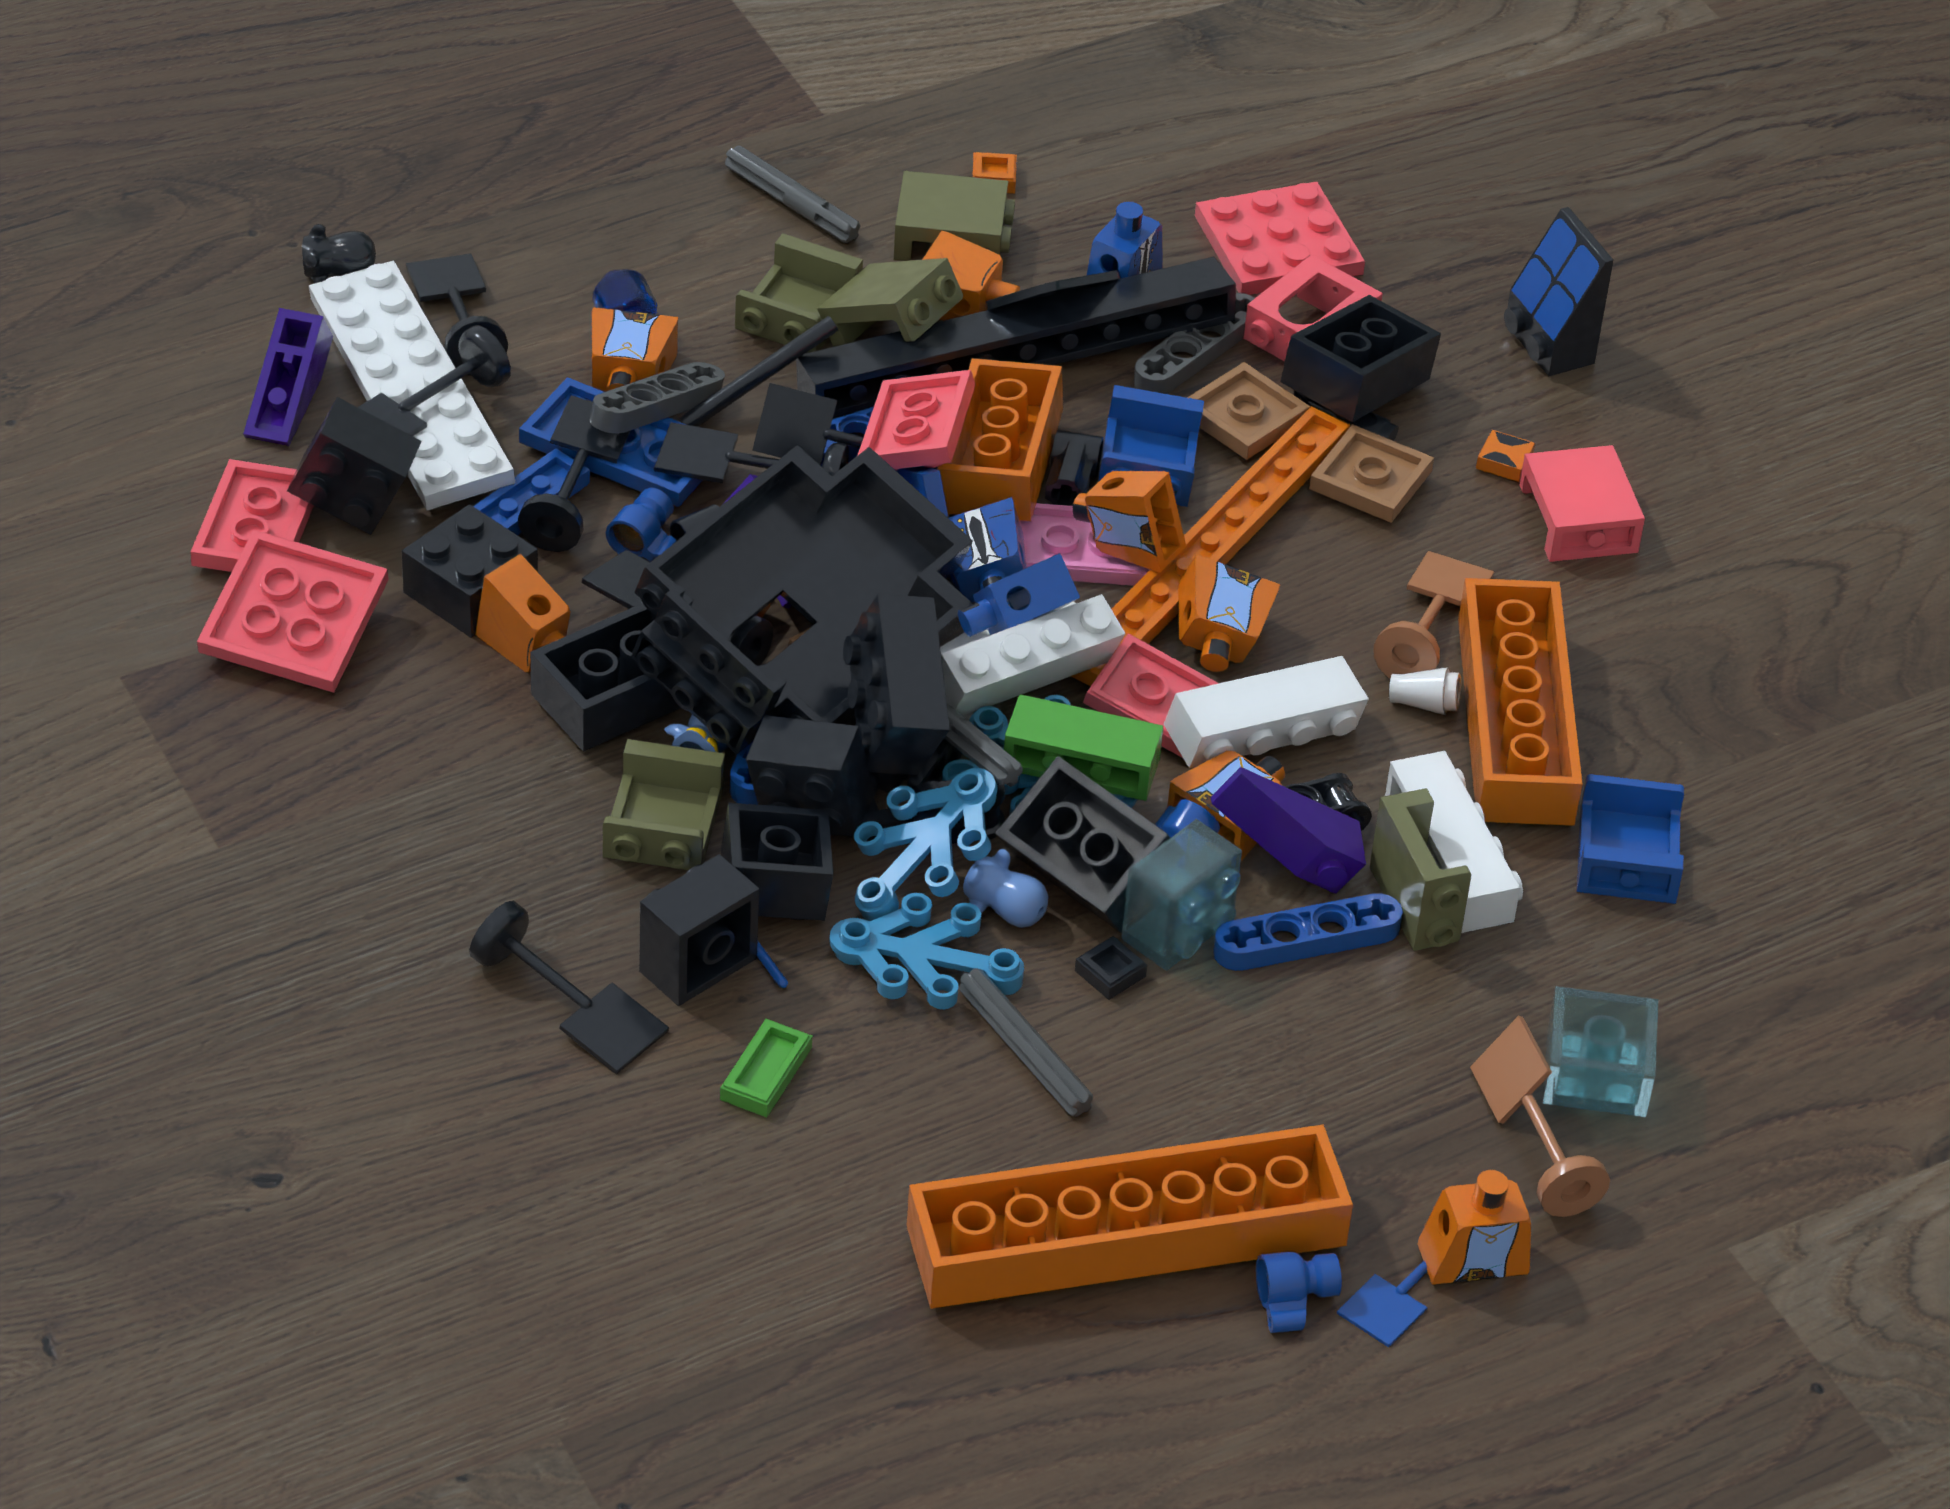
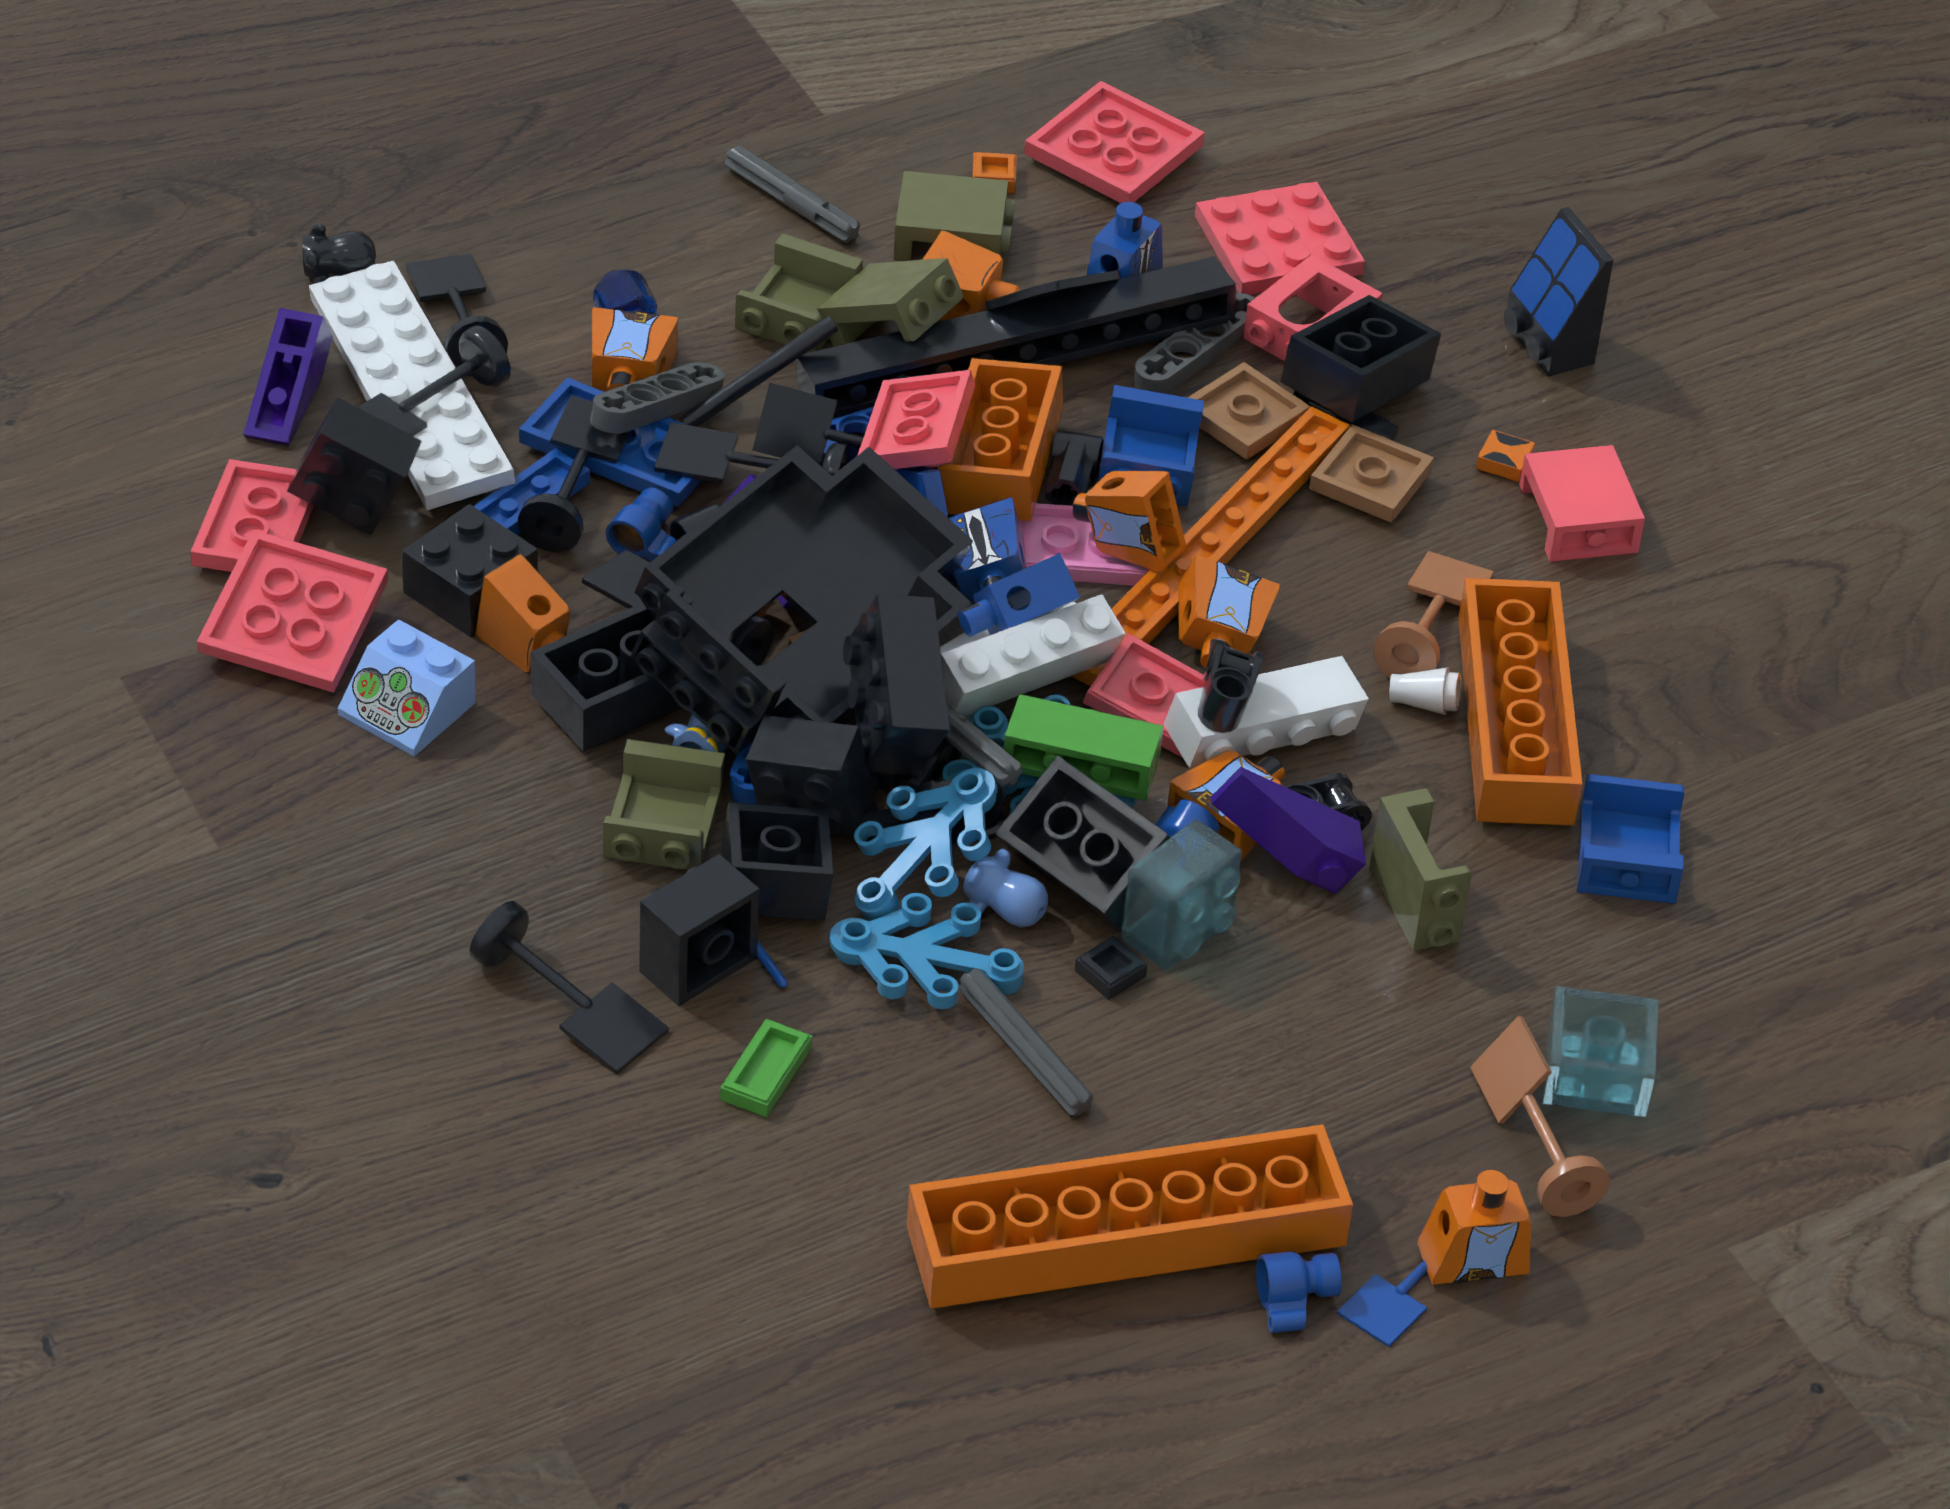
(409, 688): none -> light blue slope
(1114, 143): none -> coral plate
(1227, 686): none -> black piece
(1365, 921): blue beam -> none
(1461, 838): white brick -> none

